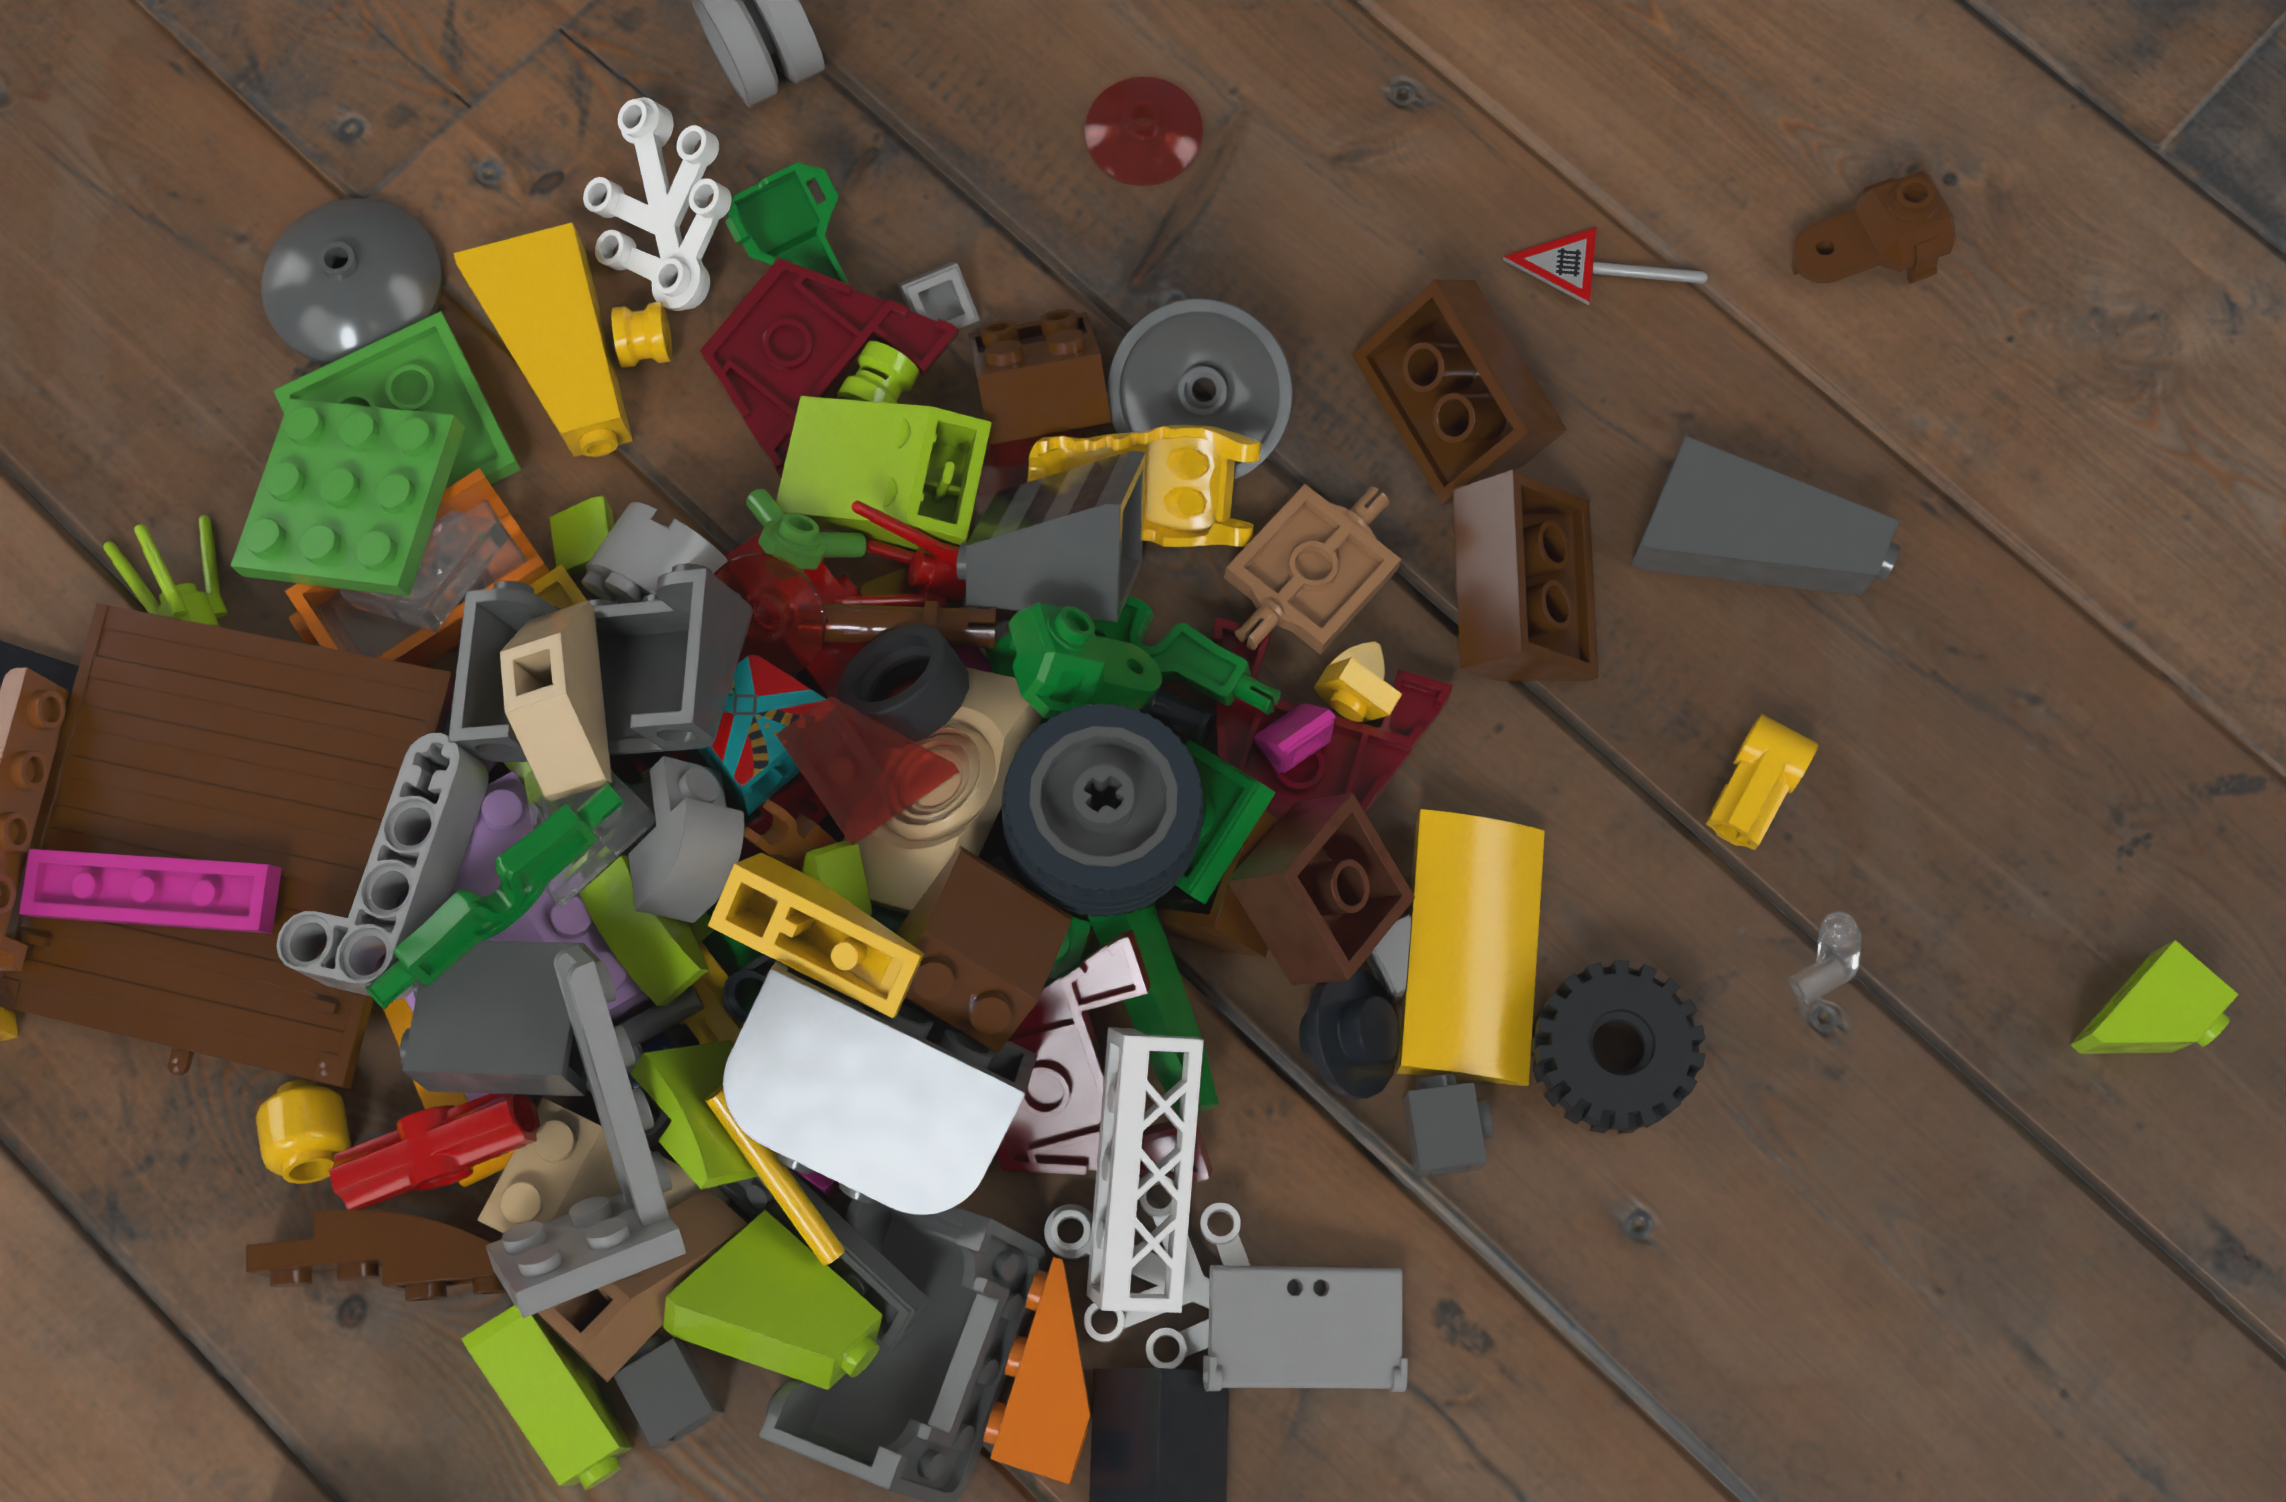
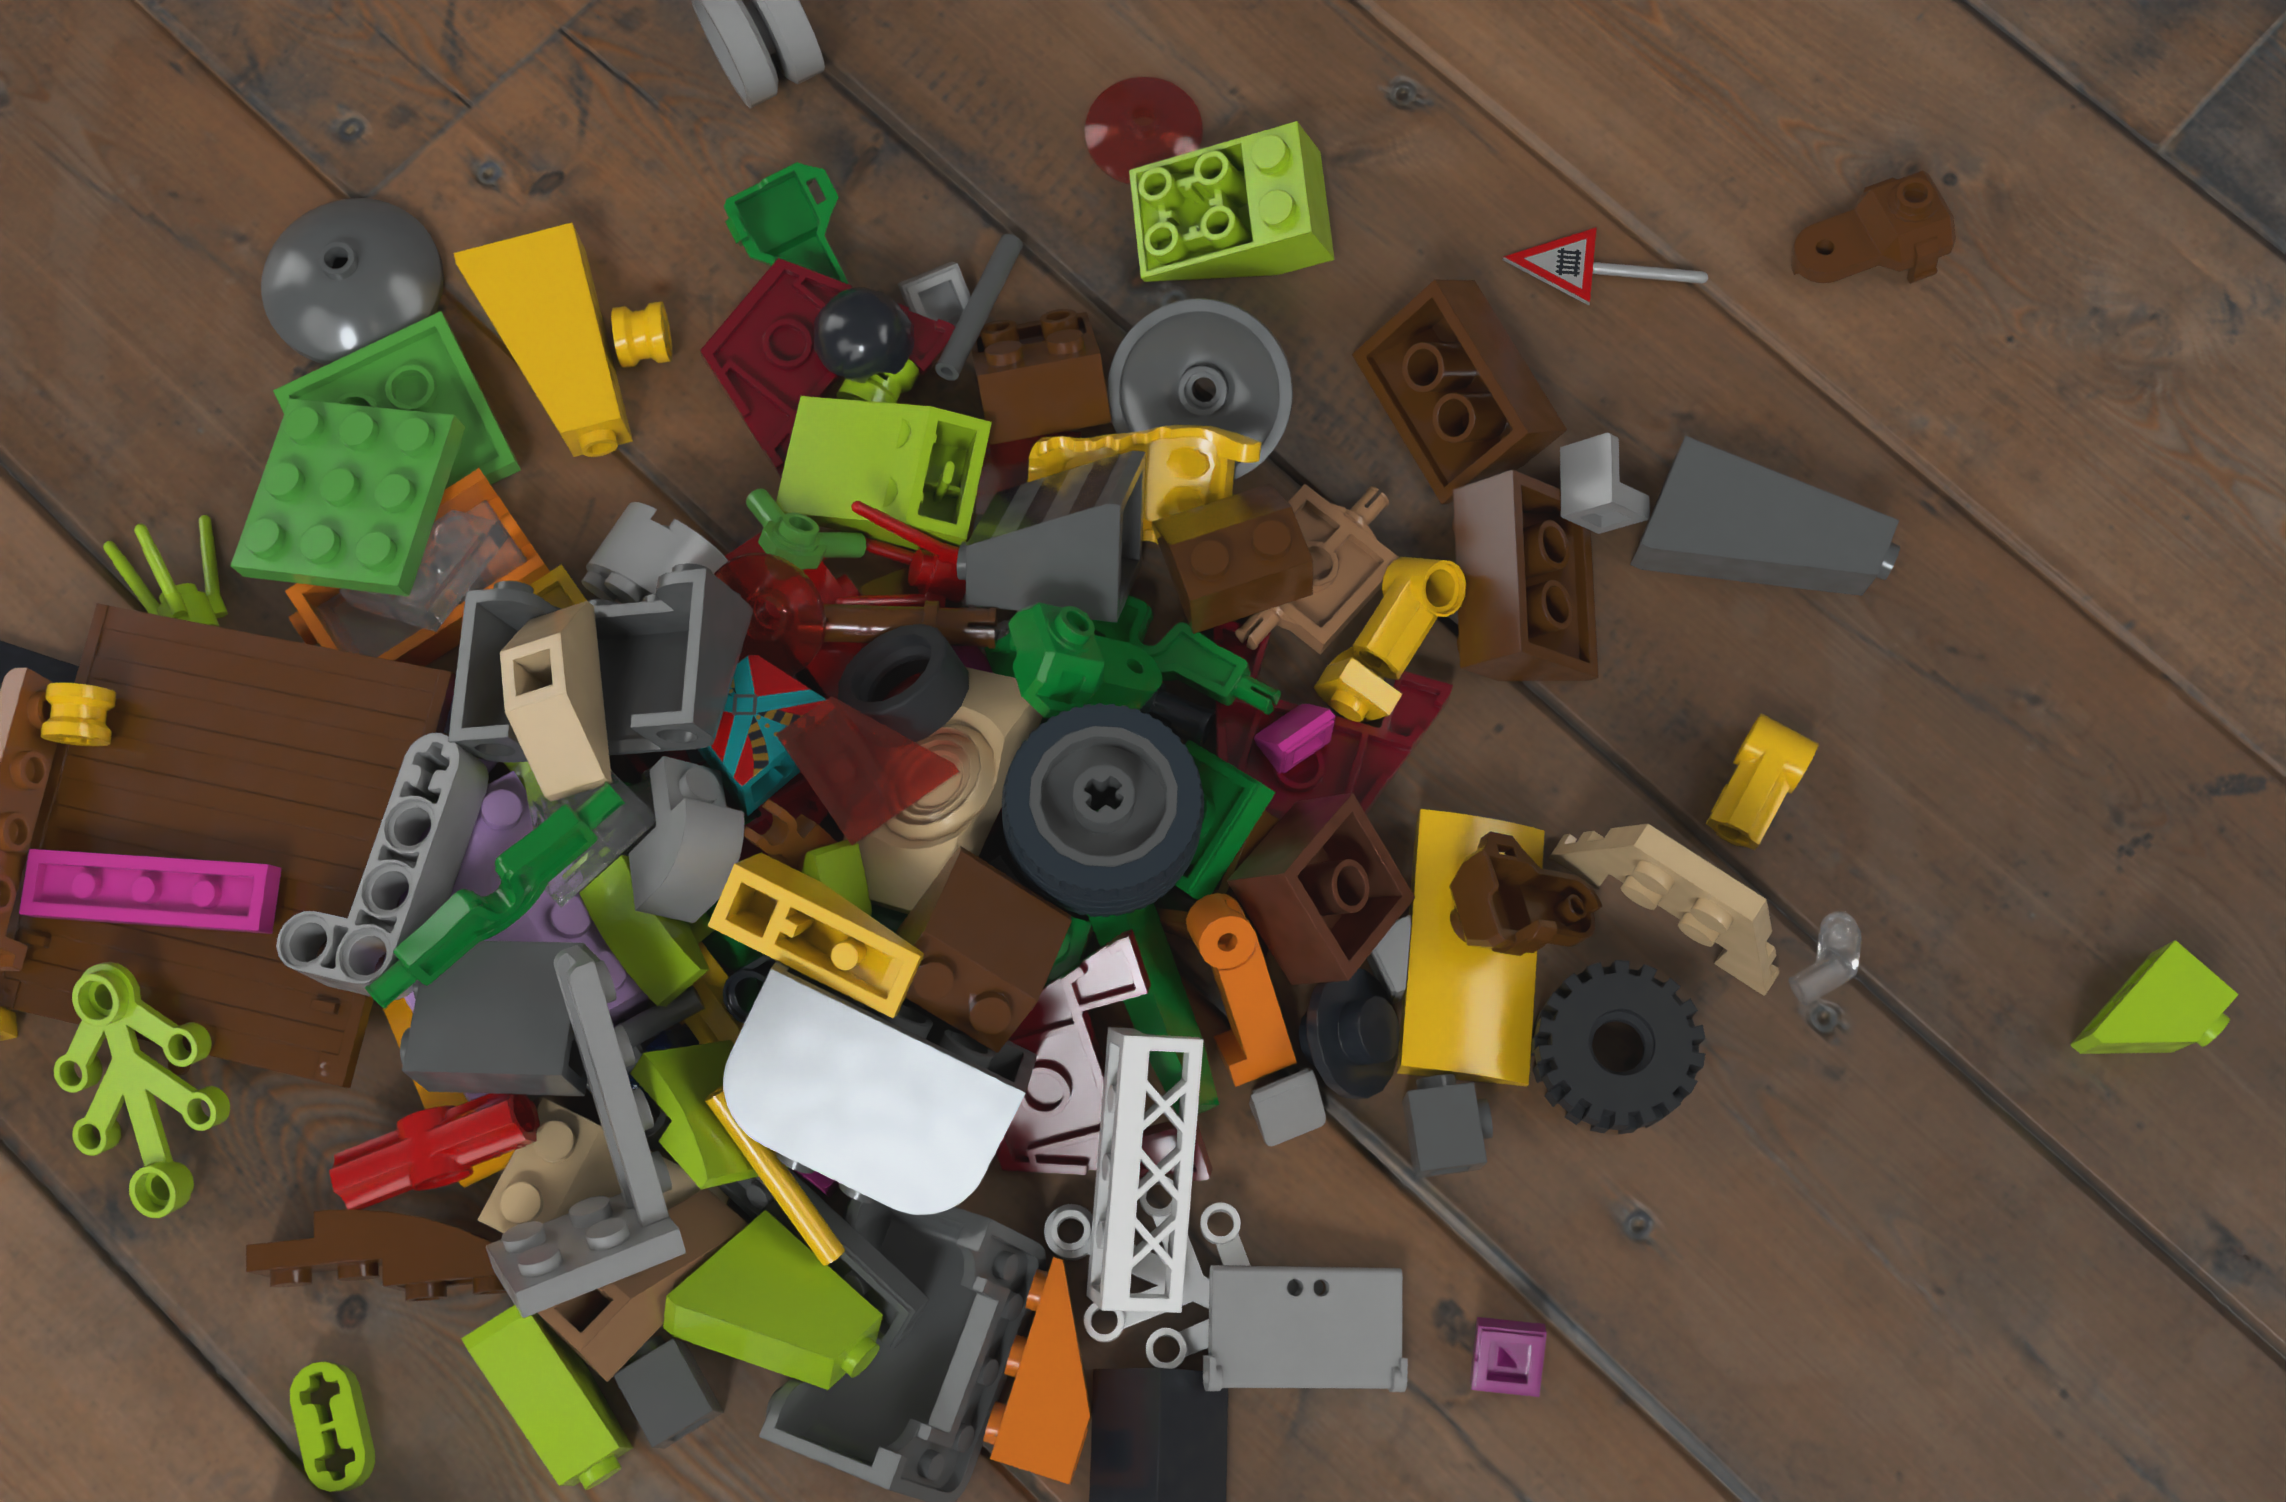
(78, 714): none -> yellow wheel
(136, 1079): none -> lime plant
(302, 1131): yellow head -> none
(316, 1431): none -> lime beam
(580, 532): lime slope -> none
(679, 273): white plant -> none
(863, 334): none -> black hair
(979, 307): none -> dark grey piece
(1233, 209): none -> lime slope
(1235, 557): none -> reddish brown slope
(1258, 1034): none -> orange leg
(1288, 1107): none -> light grey slope
(1413, 599): none -> yellow piece
(1508, 1356): none -> magenta tile
(1515, 904): none -> reddish brown piece
(1593, 488): none -> light grey panel
(1699, 894): none -> tan wing

